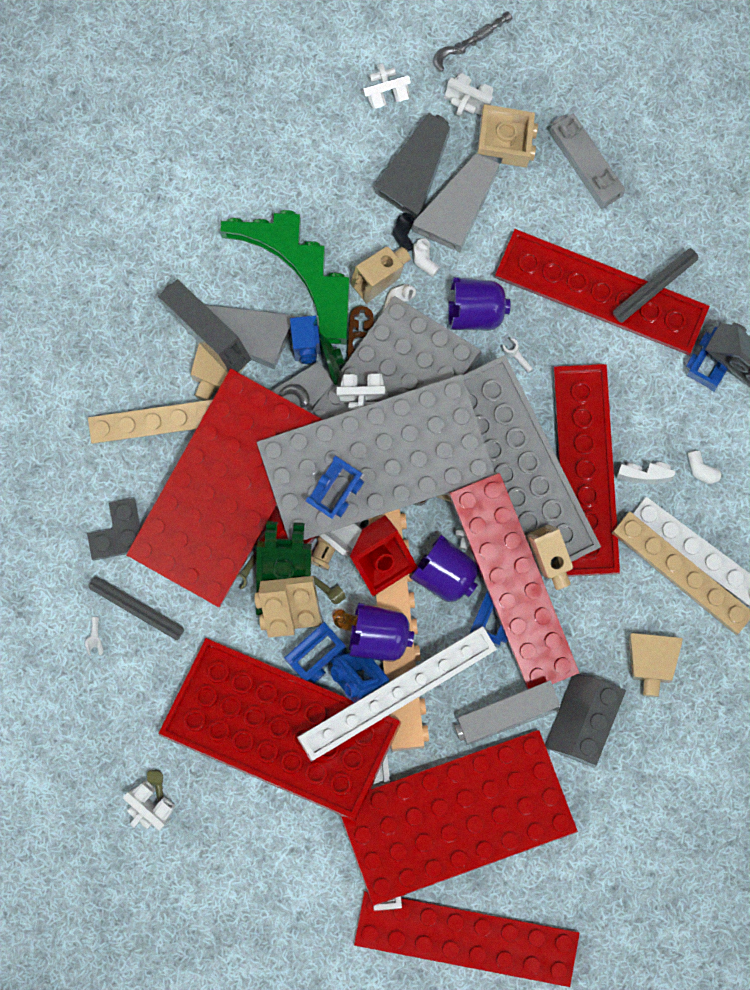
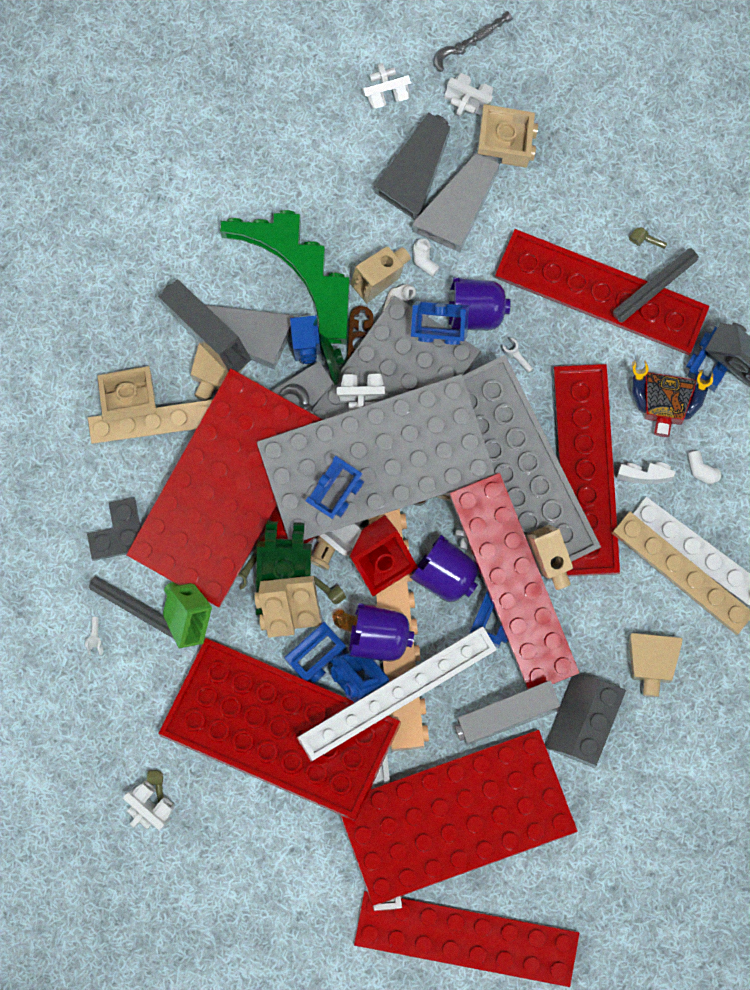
(127, 394): none -> tan plate
(186, 614): none -> bright green torso
(401, 231): black arm -> none
(428, 334): none -> blue window
(587, 160): light grey brick -> none
(640, 234): none -> olive hand
(667, 397): none -> torso

